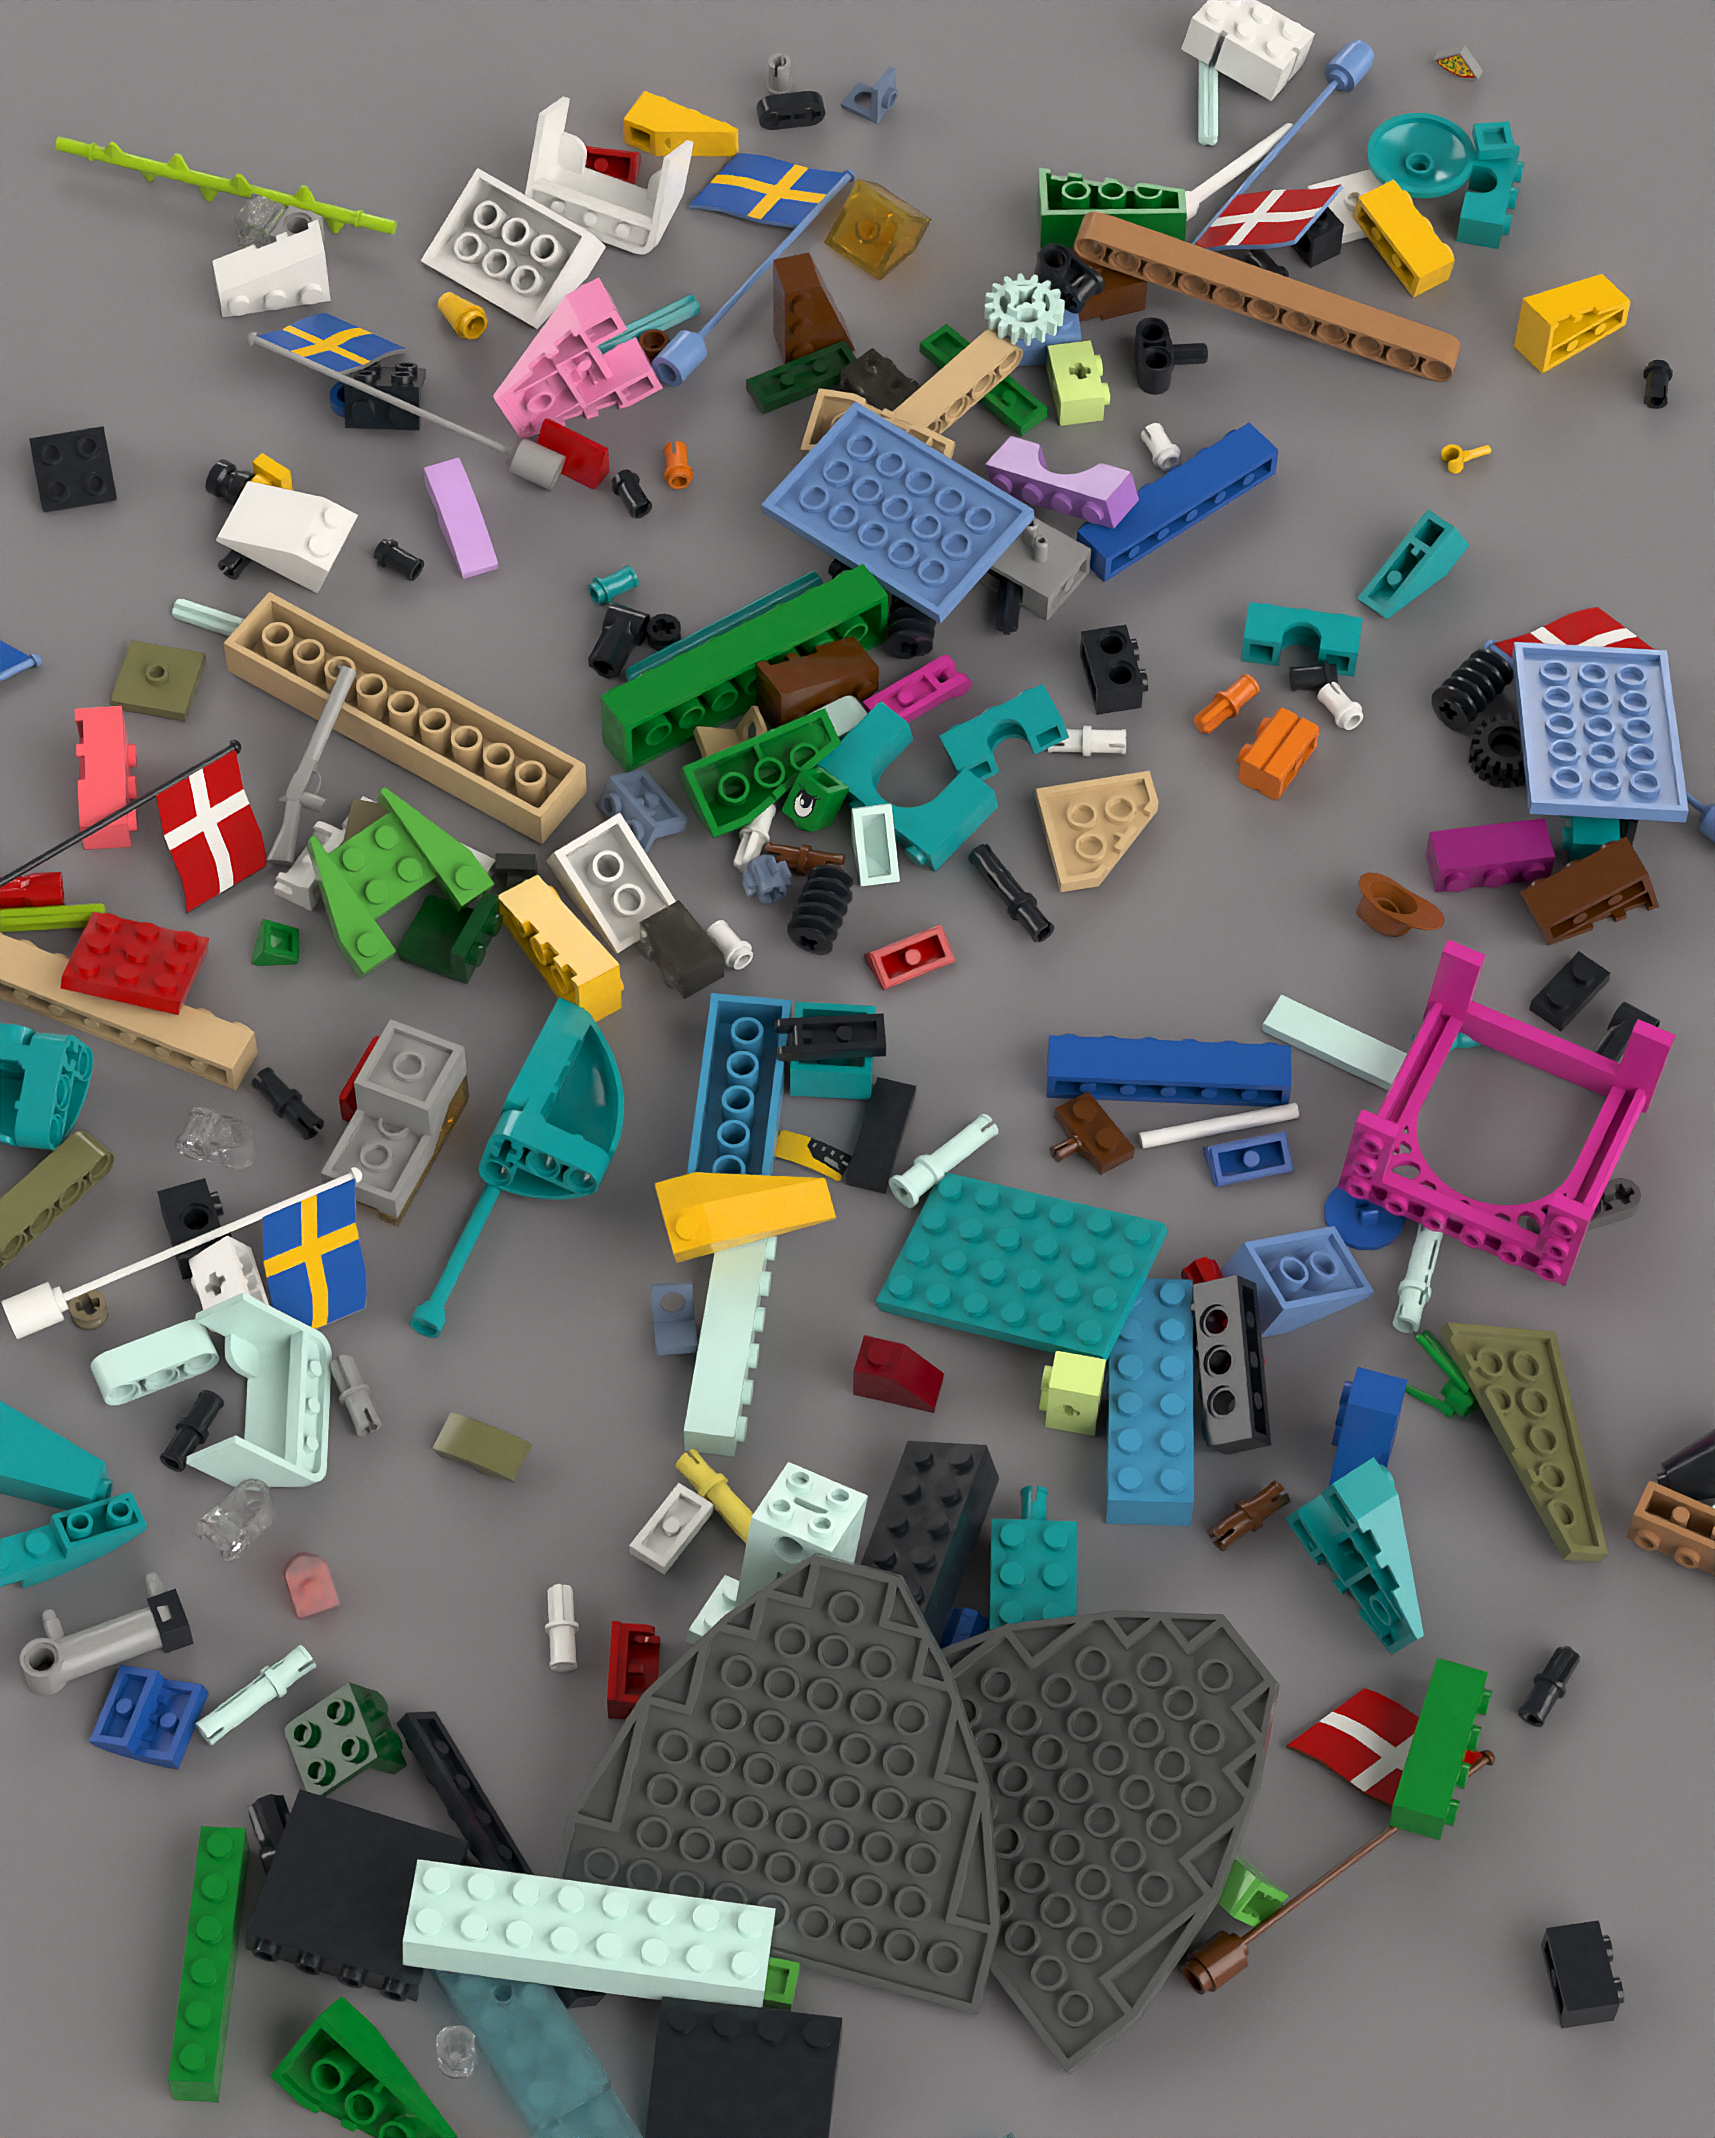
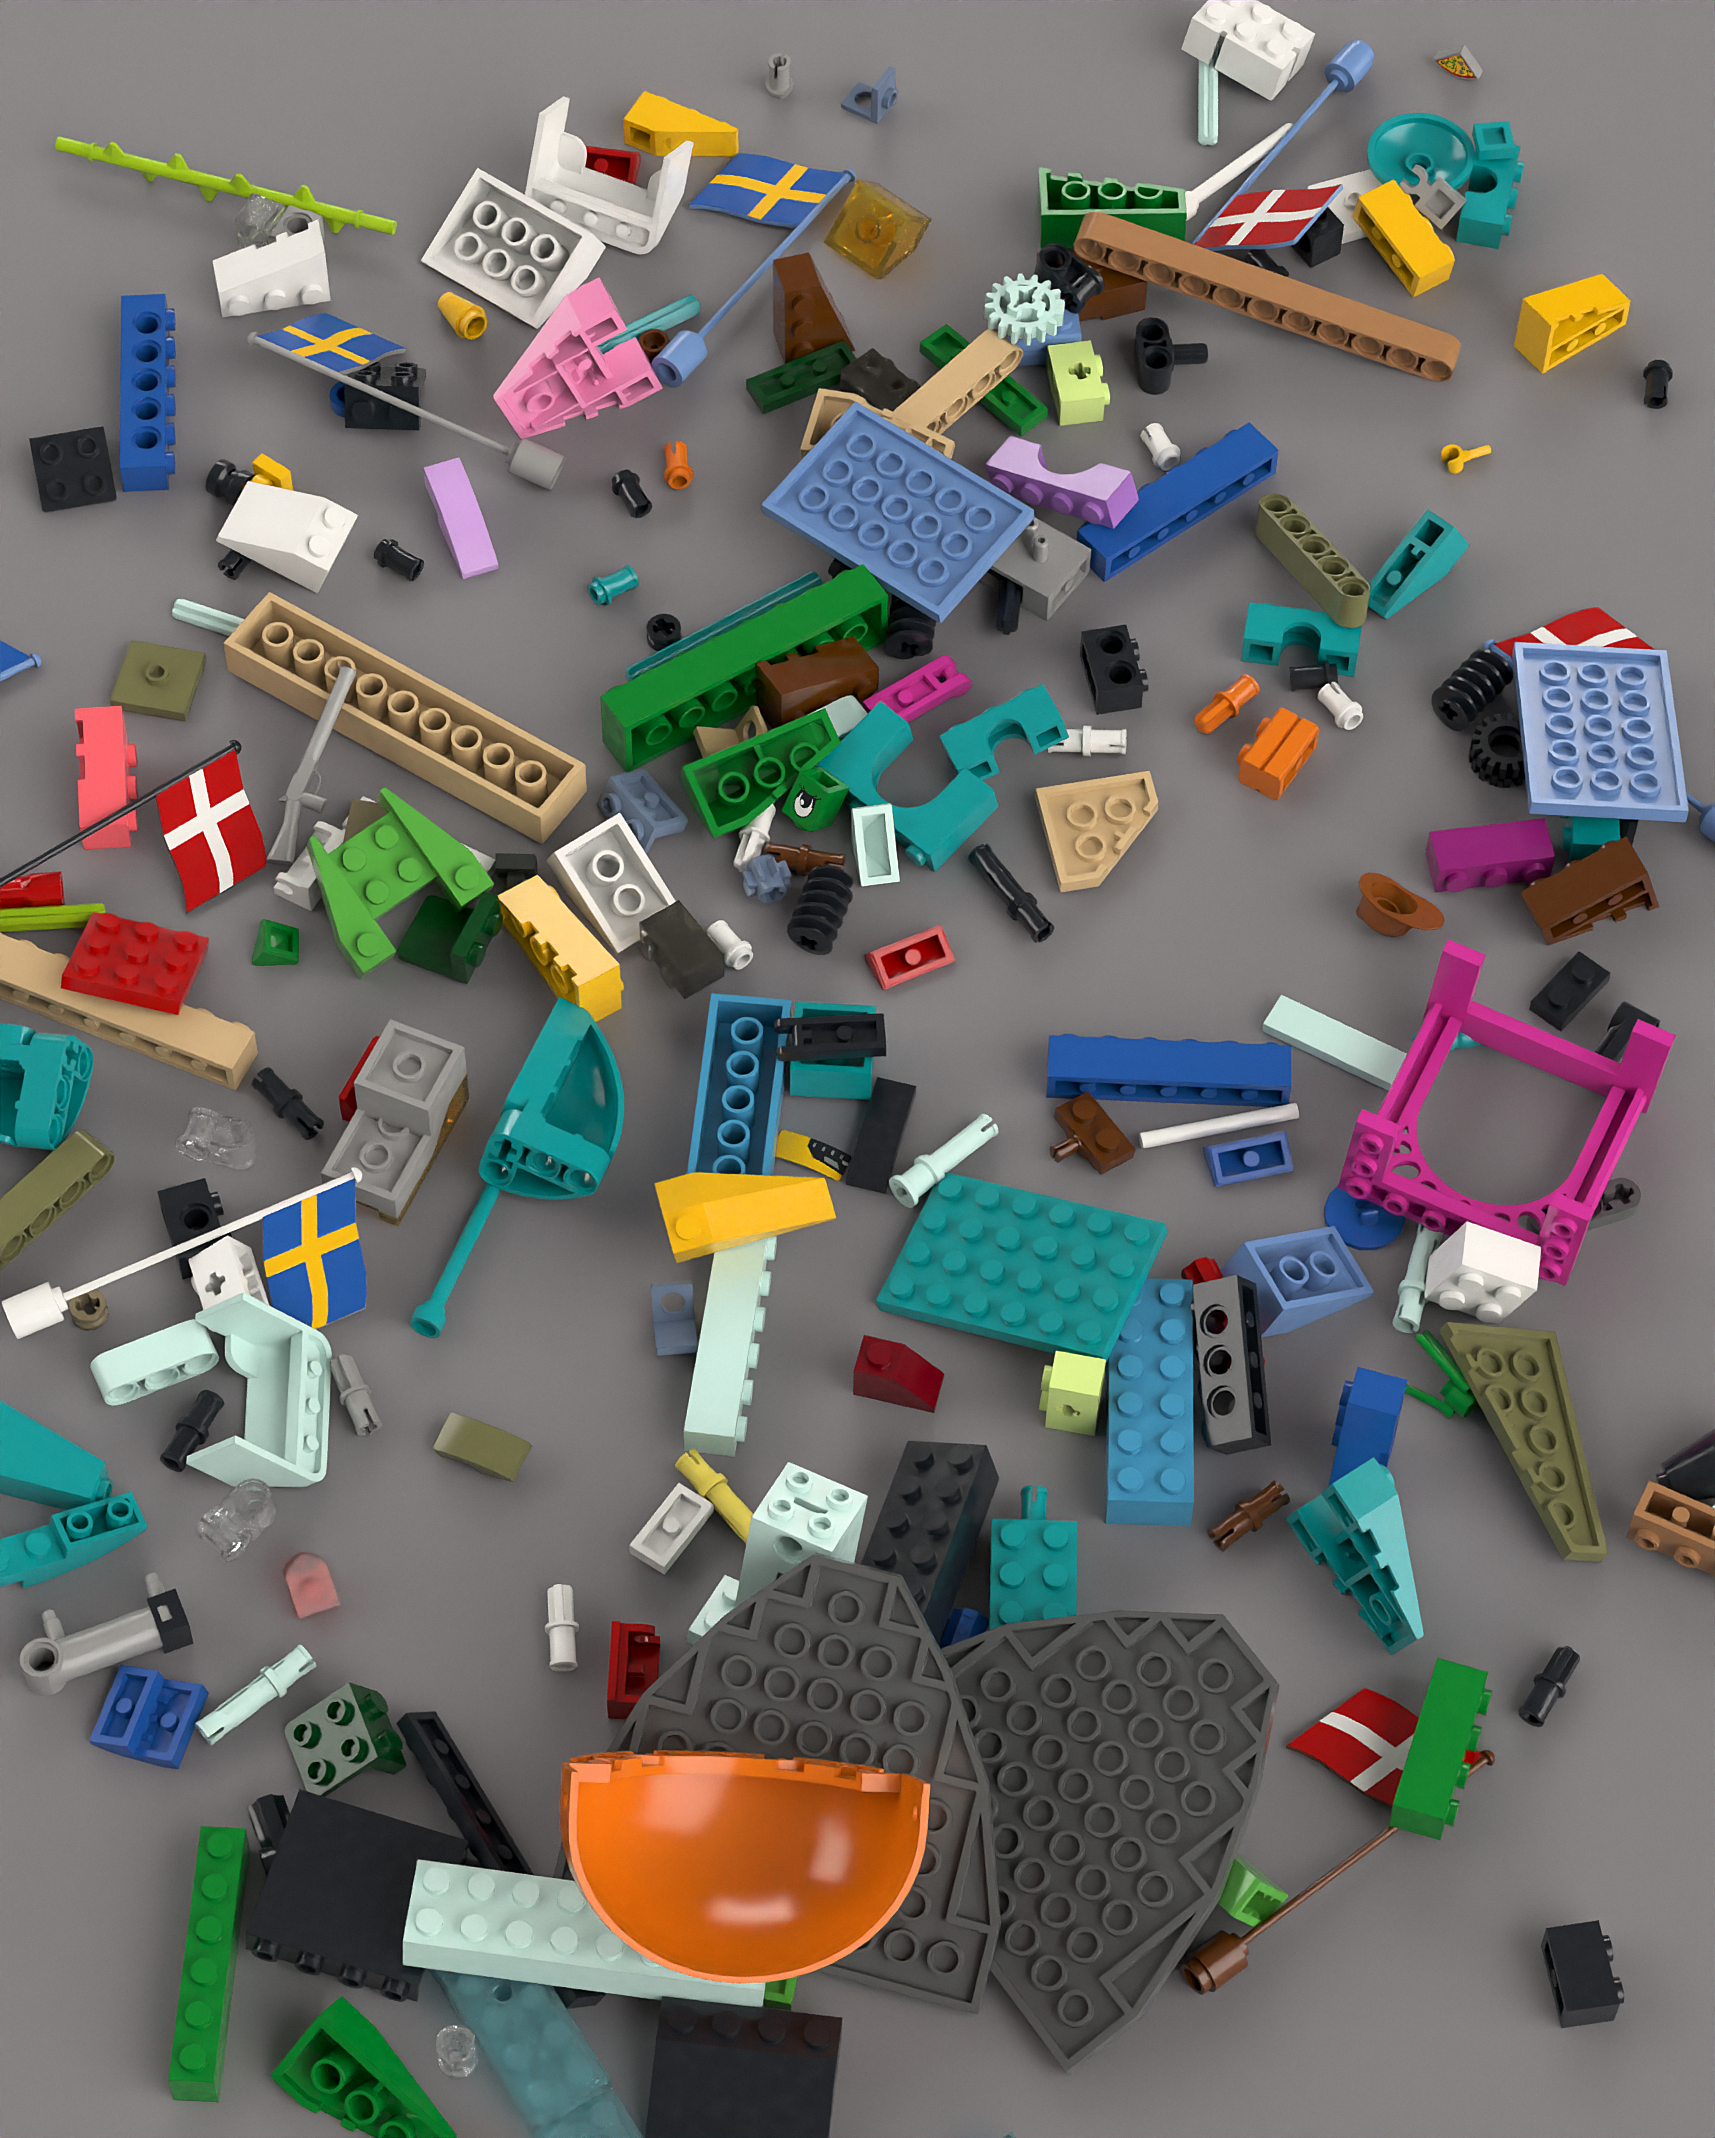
(145, 392): none -> blue brick
(585, 459): red slope -> none
(620, 633): black piece -> none
(739, 1857): none -> orange windscreen
(790, 110): black beam -> none
(1312, 560): none -> olive beam
(1437, 200): none -> light grey plate
(1482, 1273): none -> white brick

